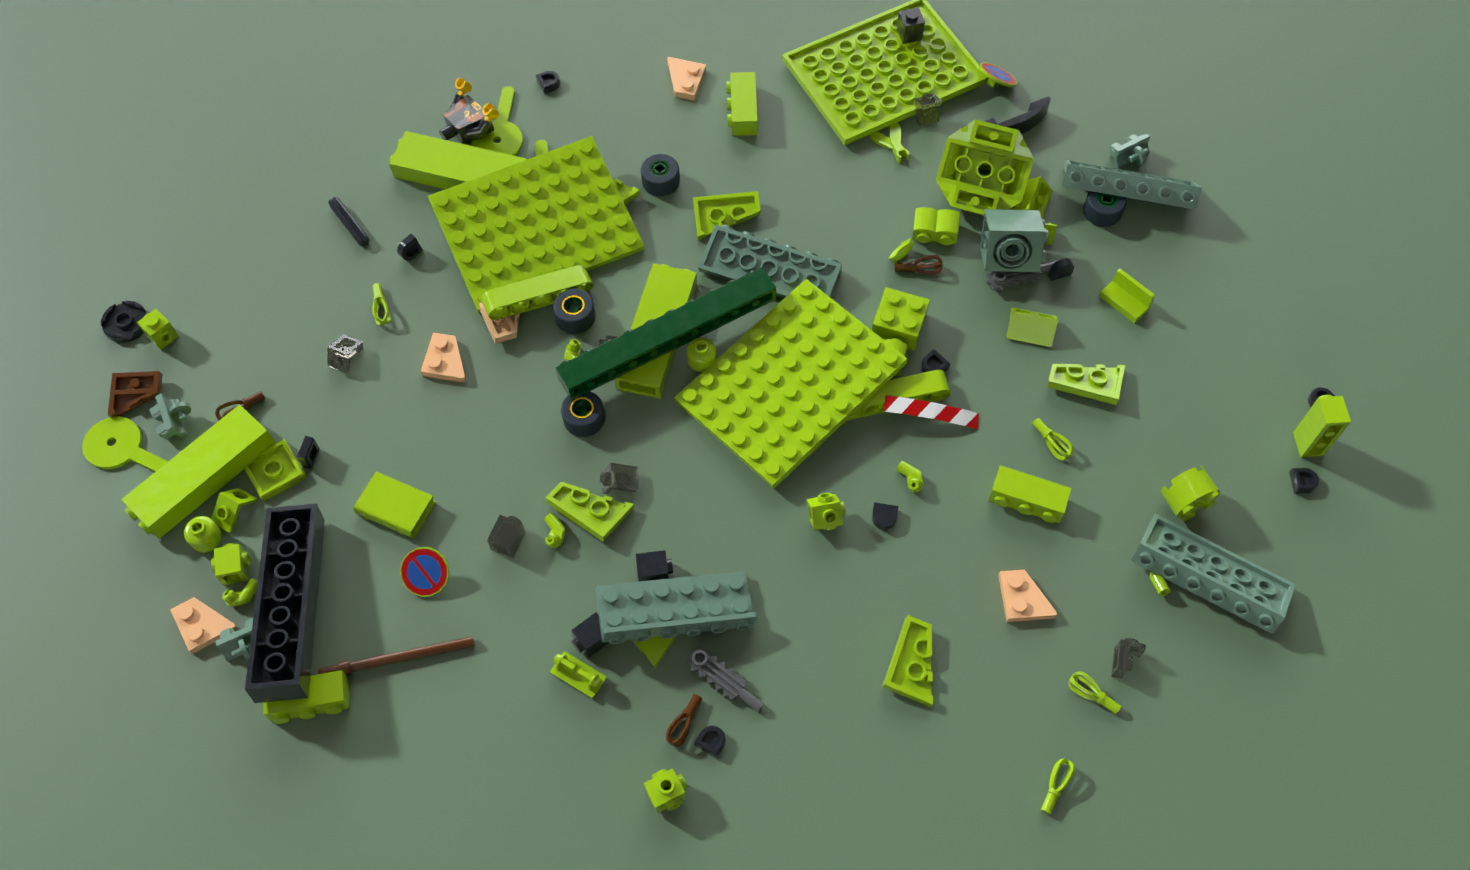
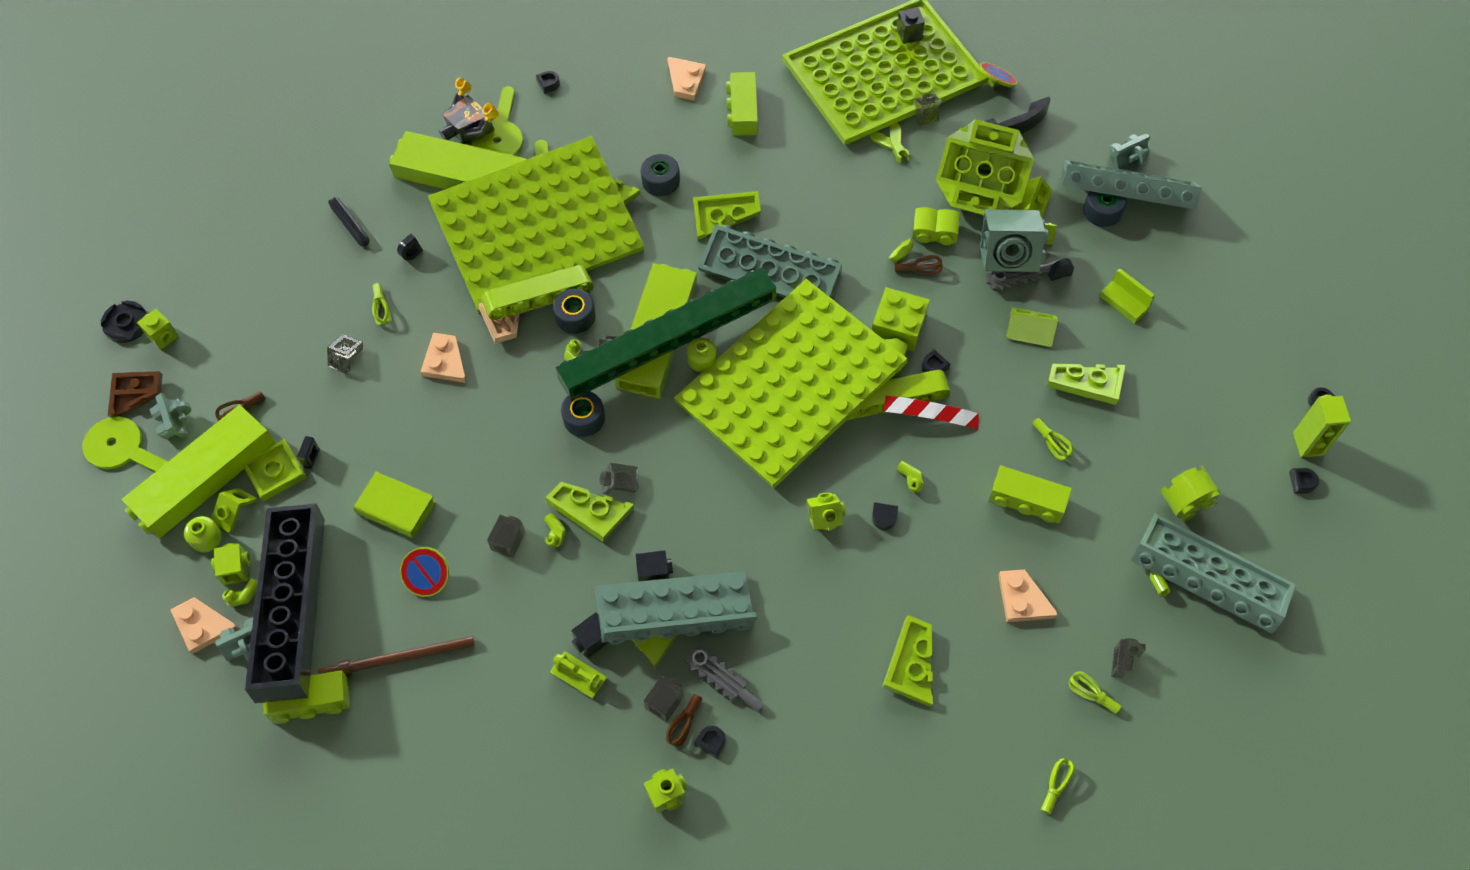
(664, 698): none -> clear smoke brick

